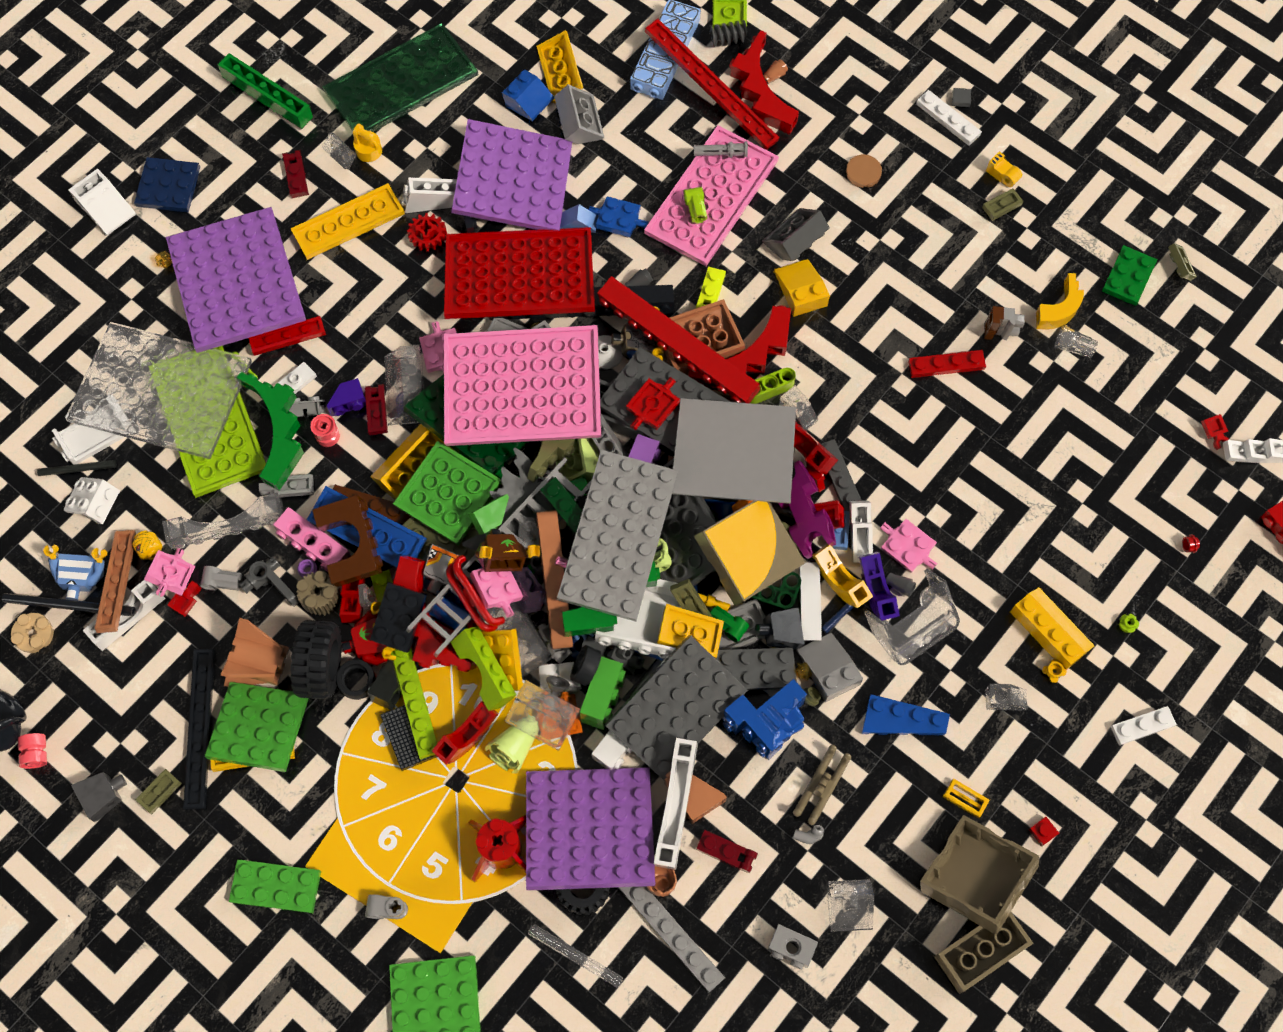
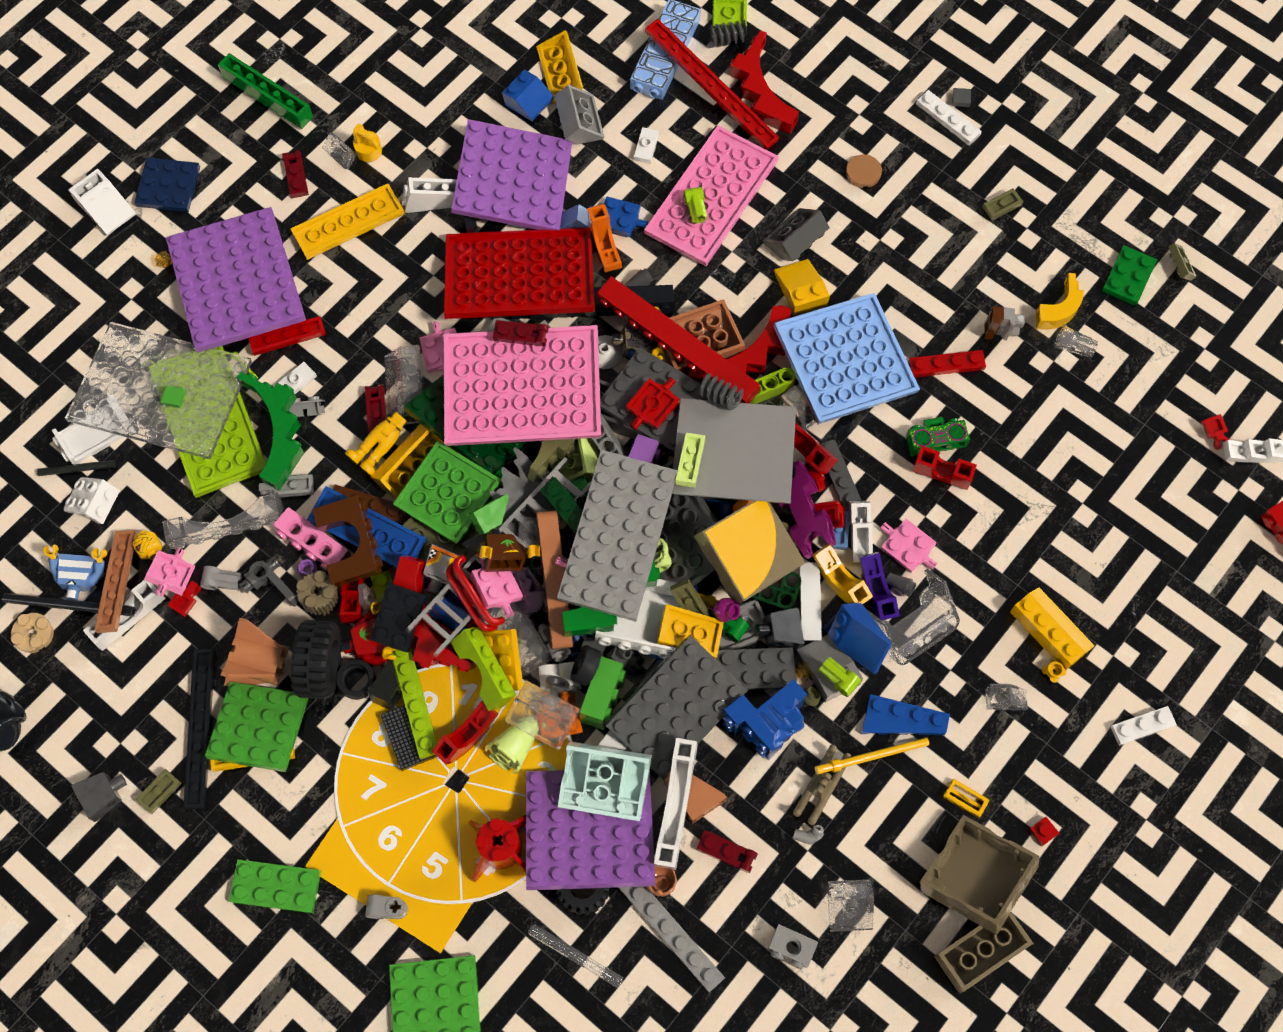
(32, 751): coral wheel -> none
(173, 396): none -> bright green tile
(325, 430): coral wheel -> none
(346, 398): dark purple slope -> none
(385, 434): none -> yellow piece
(401, 80): clear green plate -> none
(435, 233): red gear -> none
(520, 333): none -> dark red plate
(603, 238): none -> orange arch
(604, 781): none -> light aqua piece
(646, 145): none -> white plate
(690, 460): none -> yellowish green plate
(711, 286): neon yellow plate -> none
(719, 393): none -> dark grey piece
(726, 610): none -> magenta animal
(731, 149): light grey pin -> none
(775, 71): nougat cone -> none
(837, 765): none -> yellow bar
(844, 680): none -> lime piece
(846, 358): none -> light blue plate
(859, 636): none -> blue slope
(939, 438): none -> green piece
(953, 473): none -> red arch
(1003, 170): yellow leg -> none
(1124, 623): lime plate -> none
(1190, 543): red plate -> none

